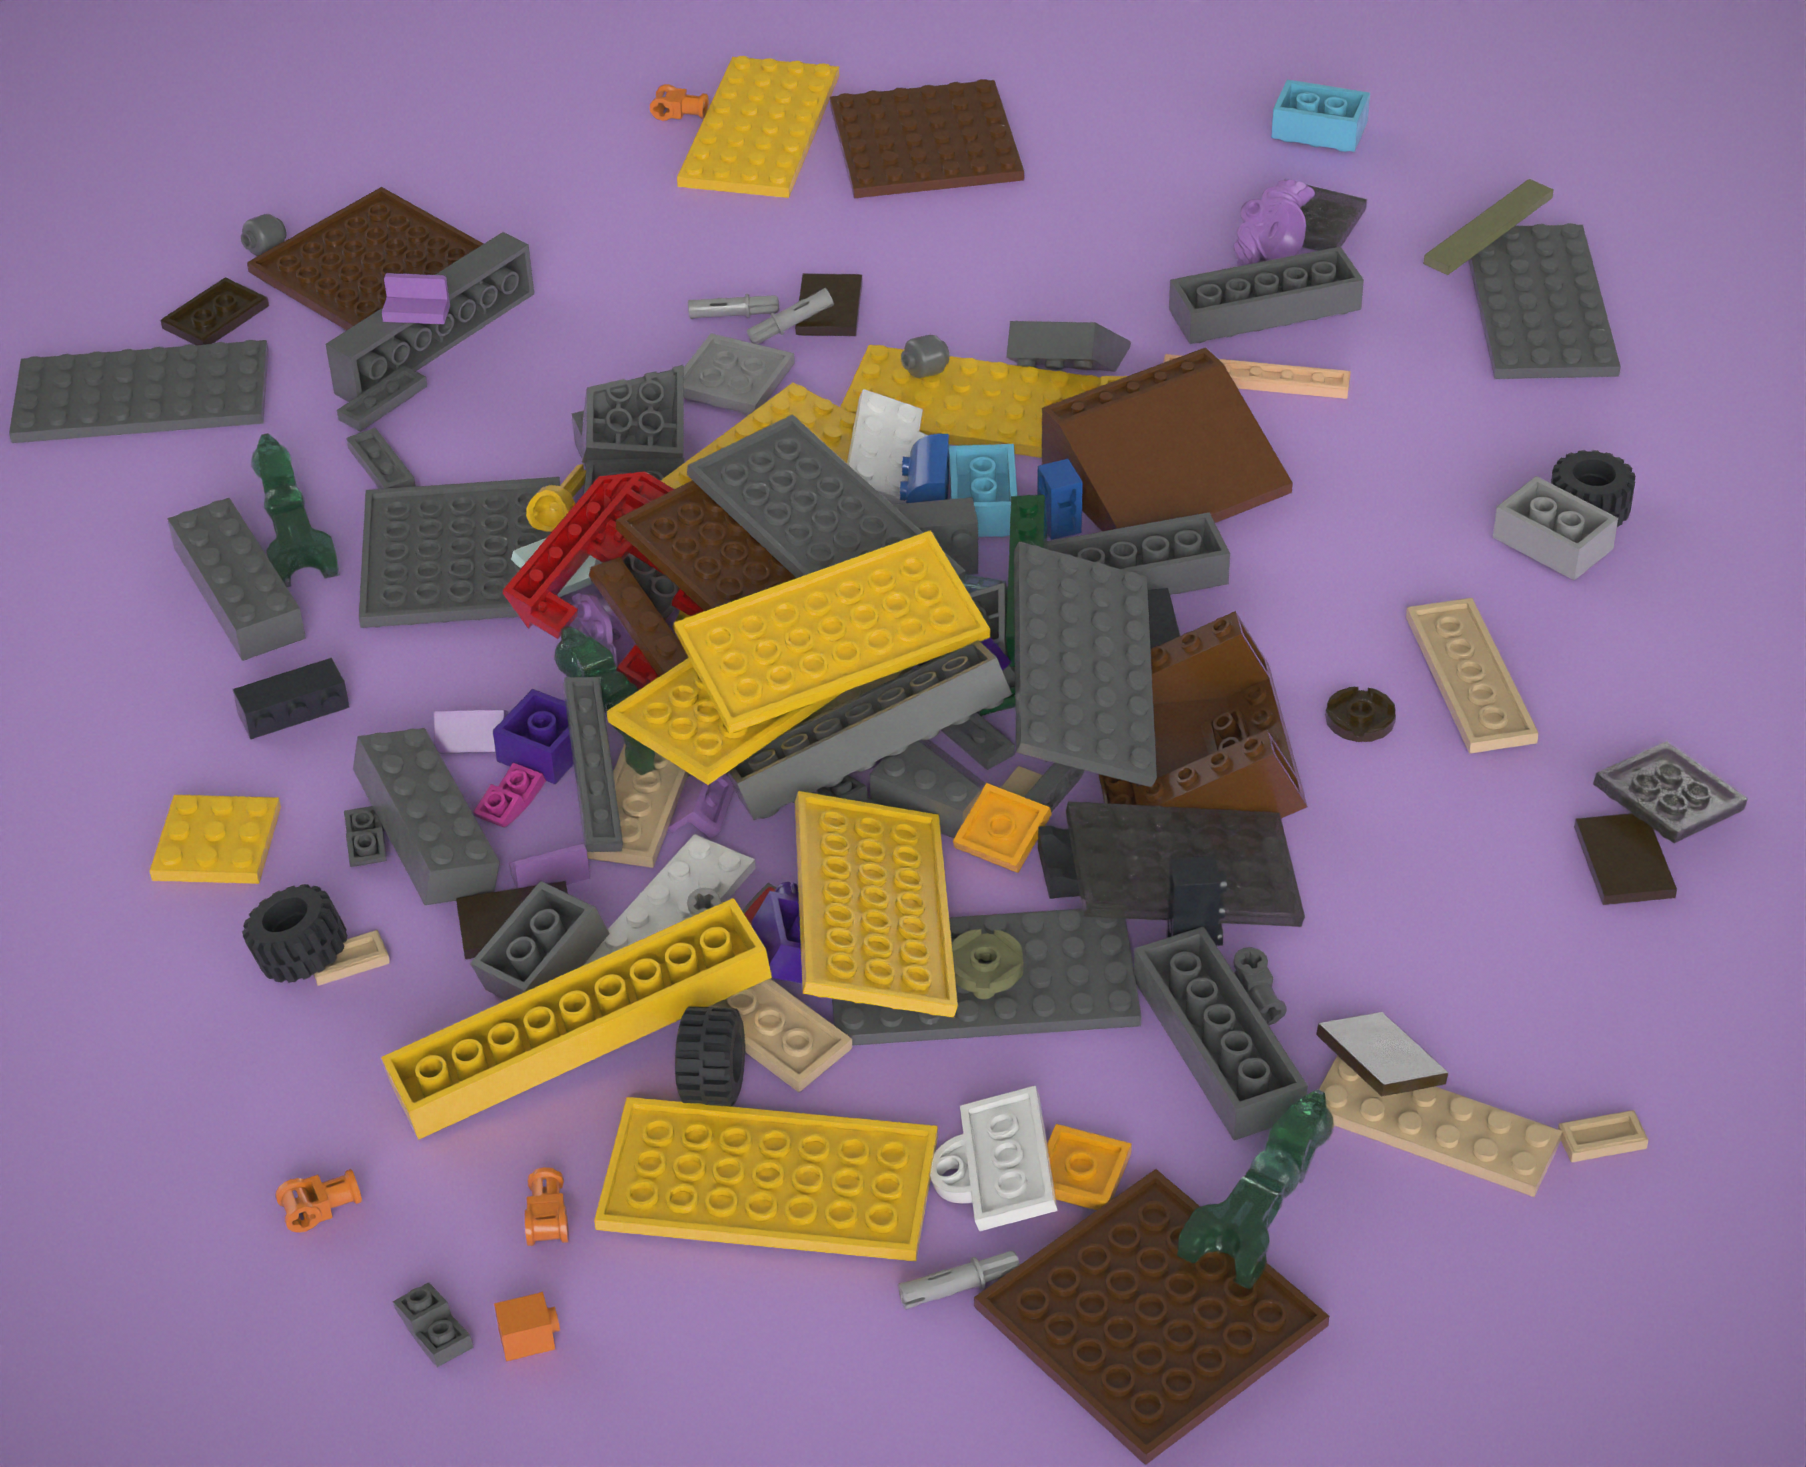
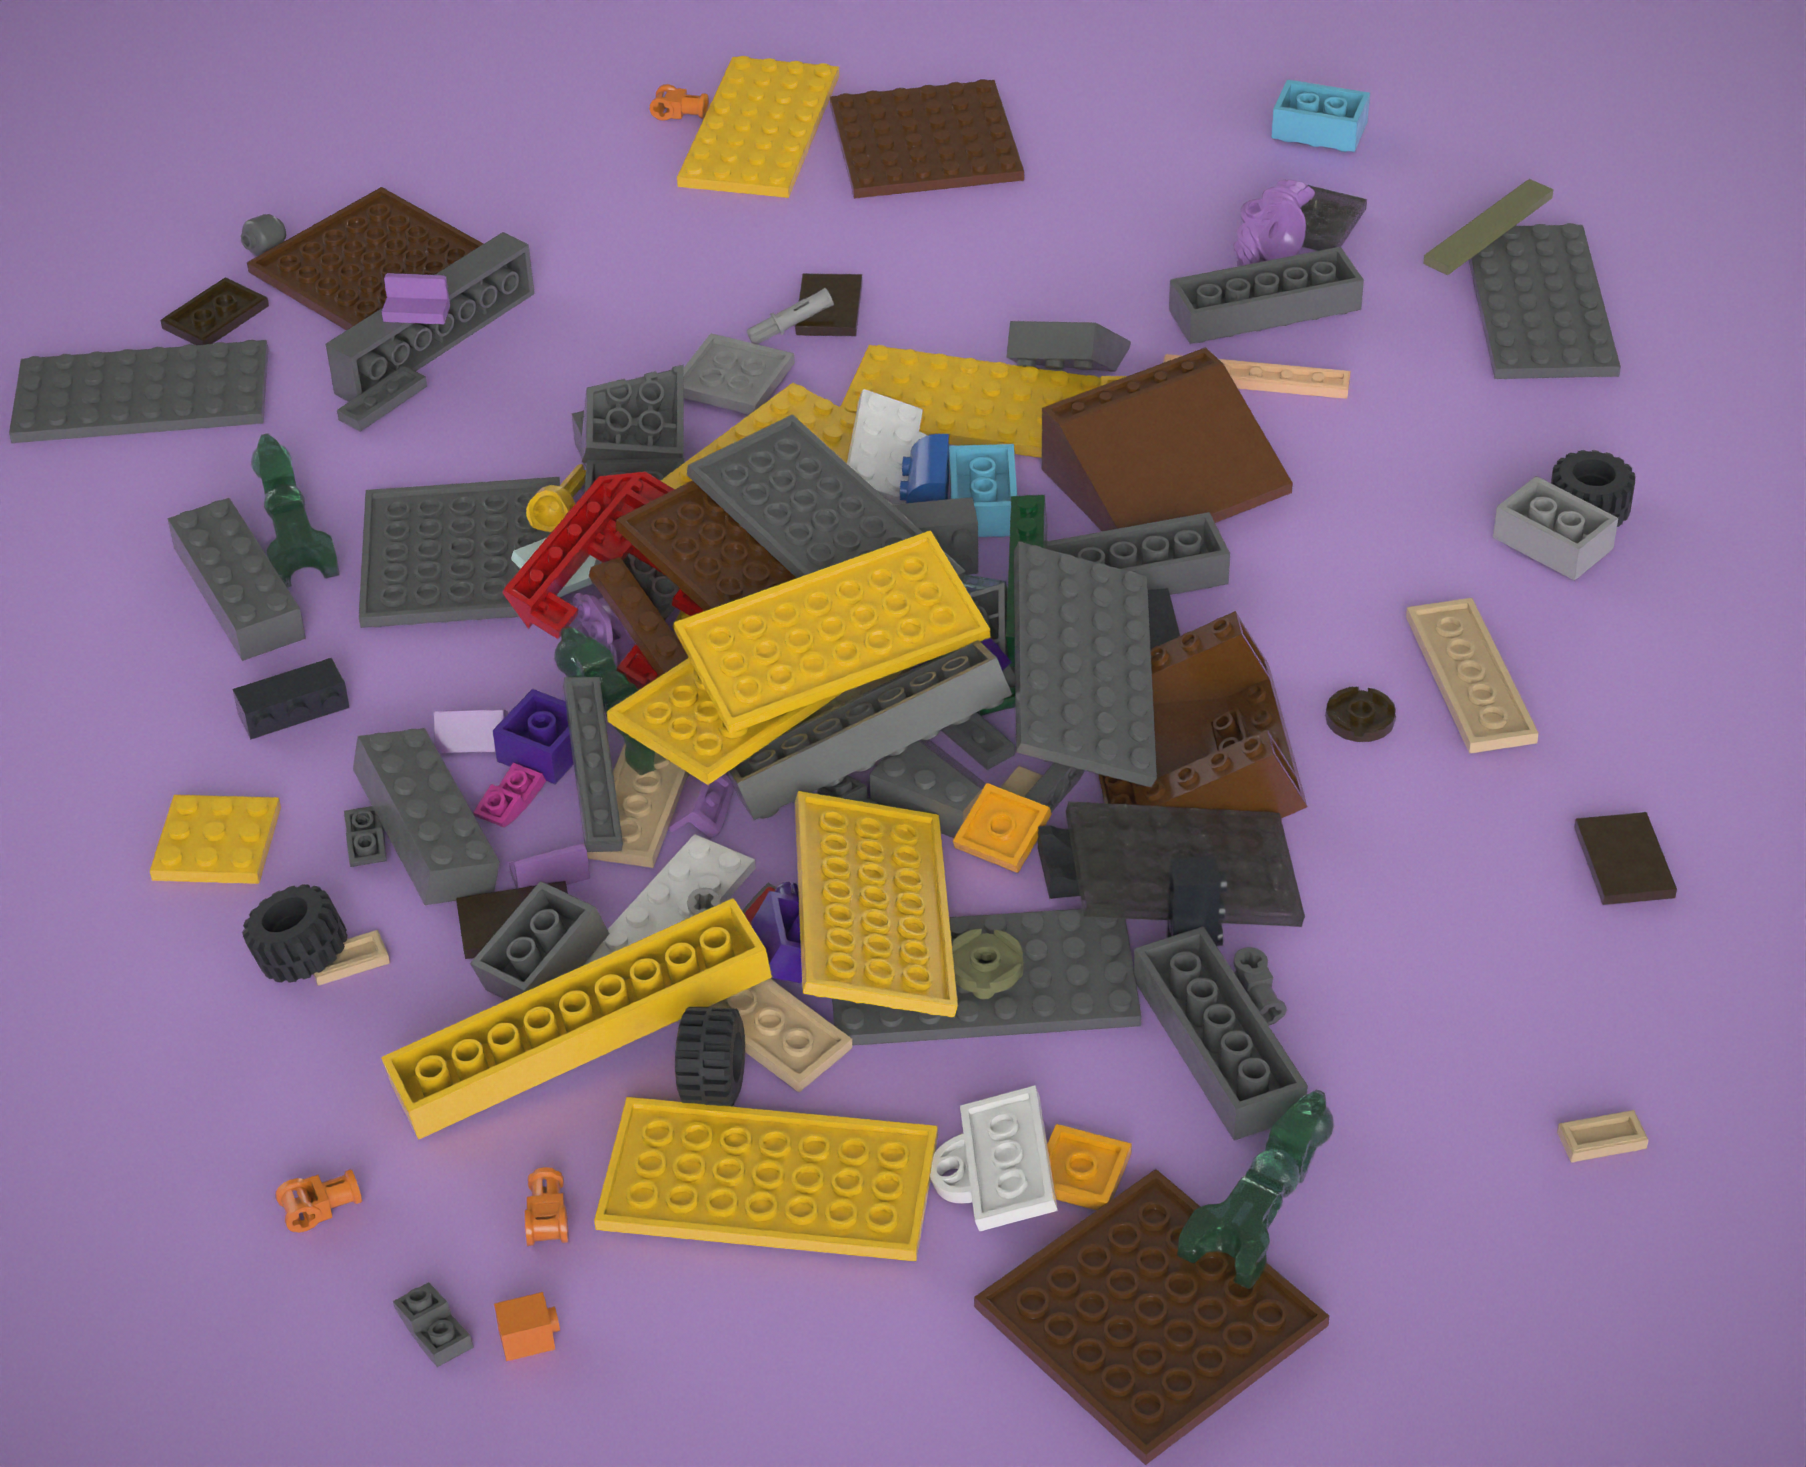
(379, 460): dark grey plate -> none
(733, 306): light grey axle -> none
(925, 356): dark grey head -> none
(956, 1279): light grey axle -> none
(1062, 498): blue brick -> none
(1382, 1054): tile -> none
(1445, 1129): tan plate -> none
(1670, 792): clear smoke plate -> none

